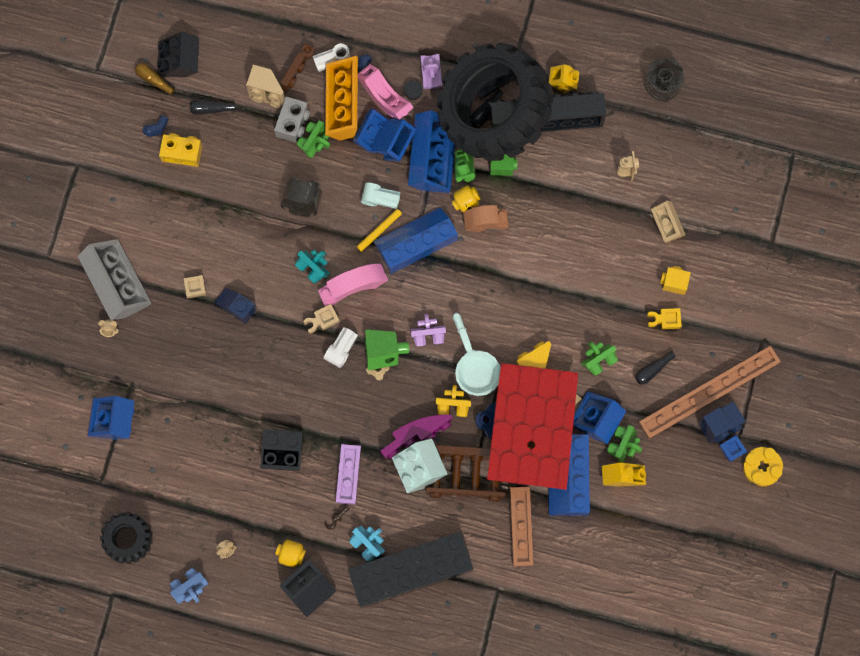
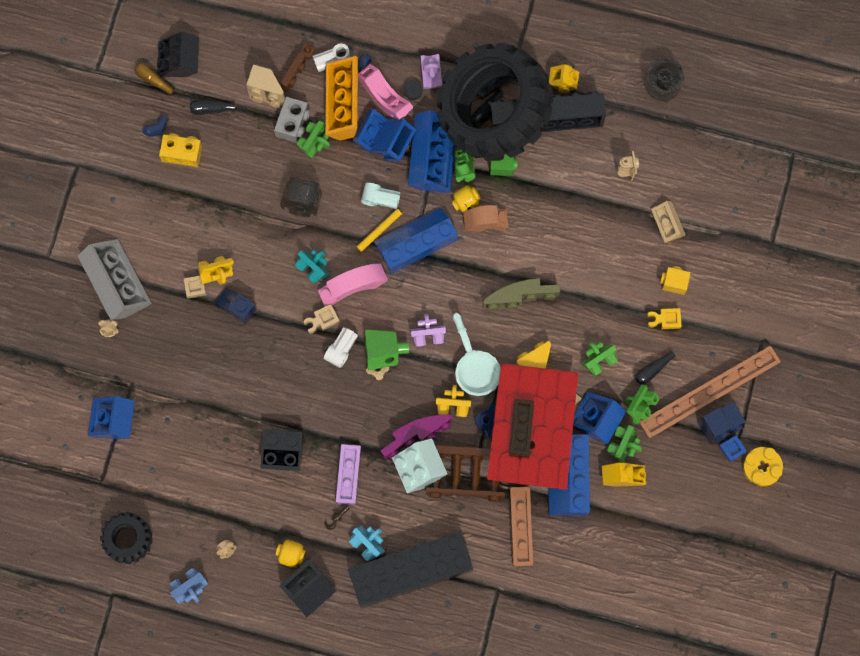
(215, 271): none -> yellow hips
(512, 295): none -> olive slope
(521, 428): none -> dark brown tile
(639, 404): none -> bright green hips

